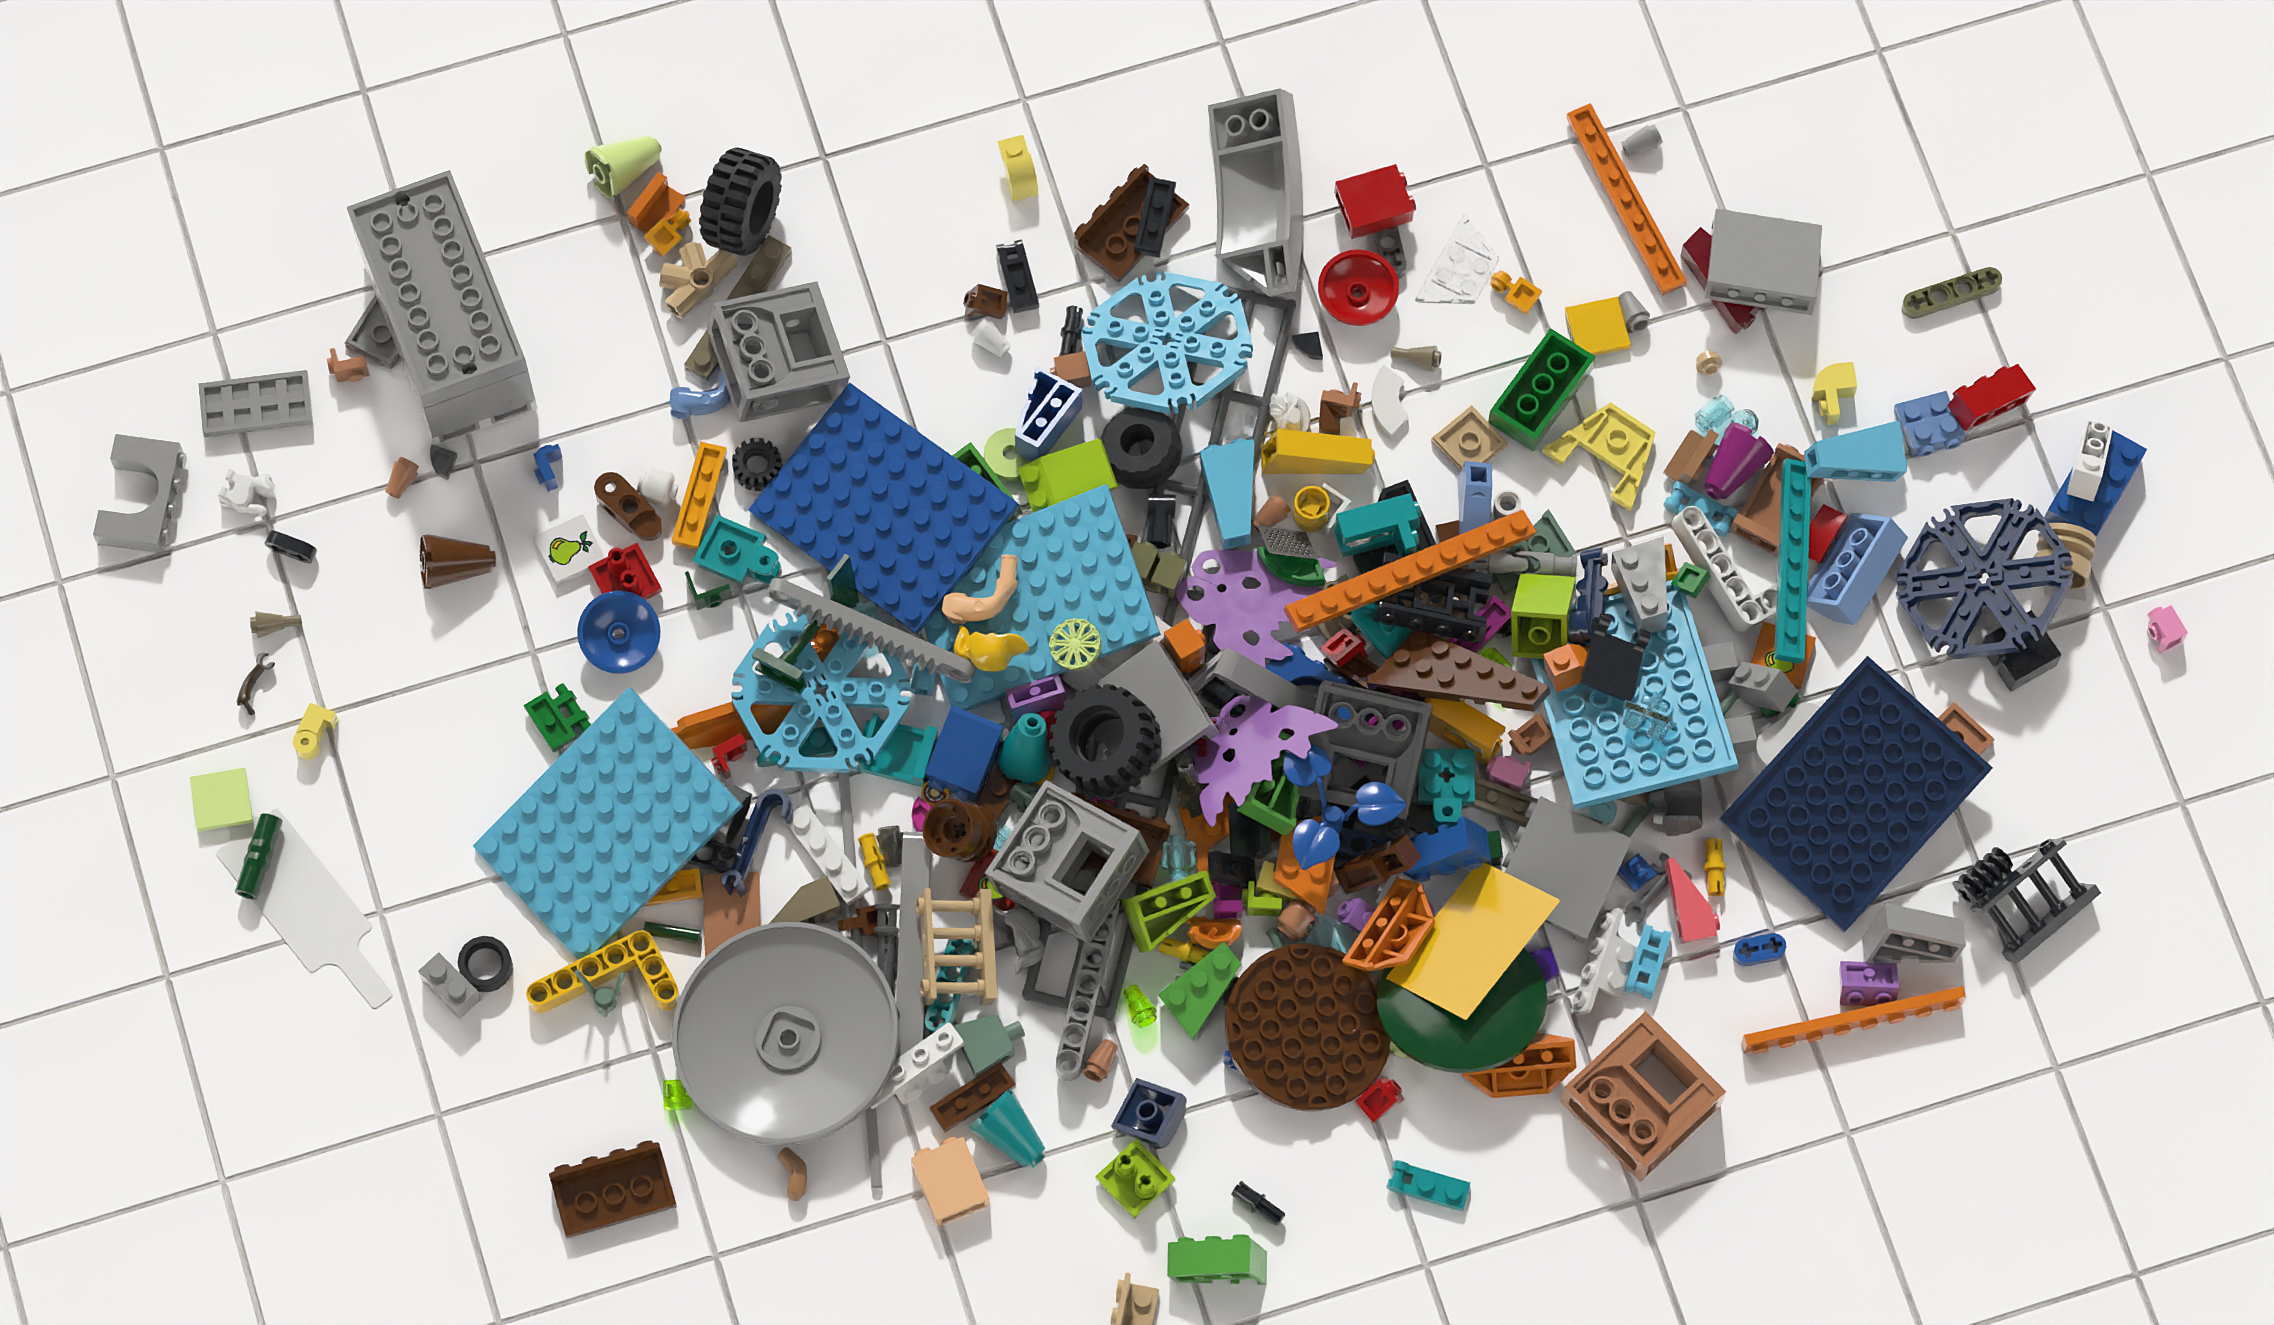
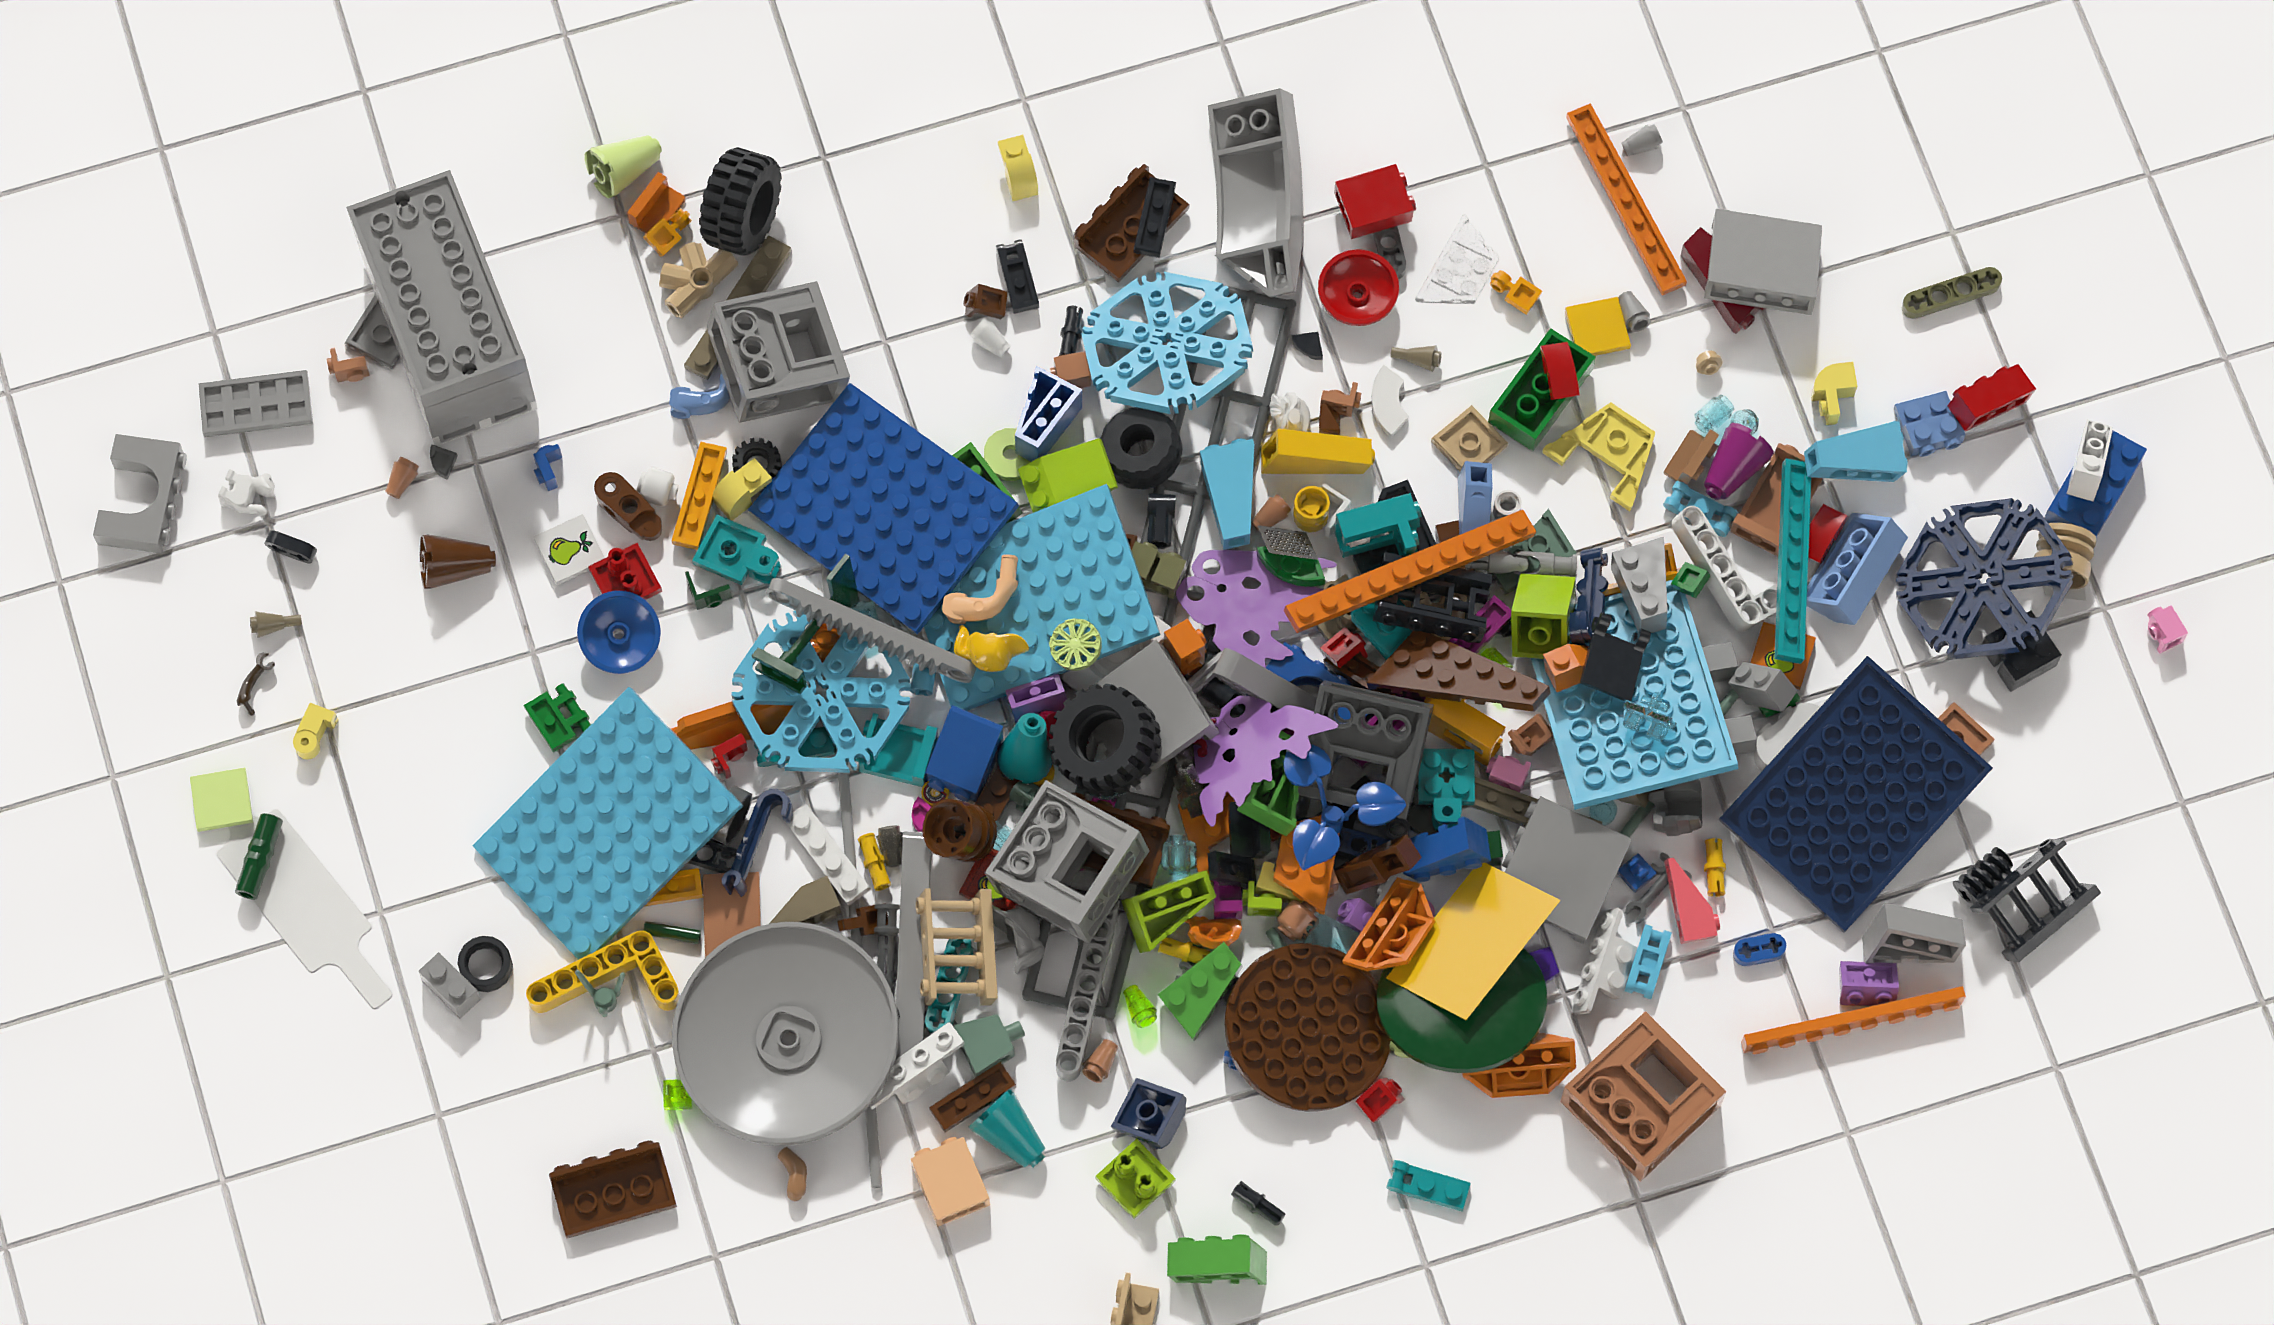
(736, 489): none -> light yellow brick
(1560, 370): none -> red slope

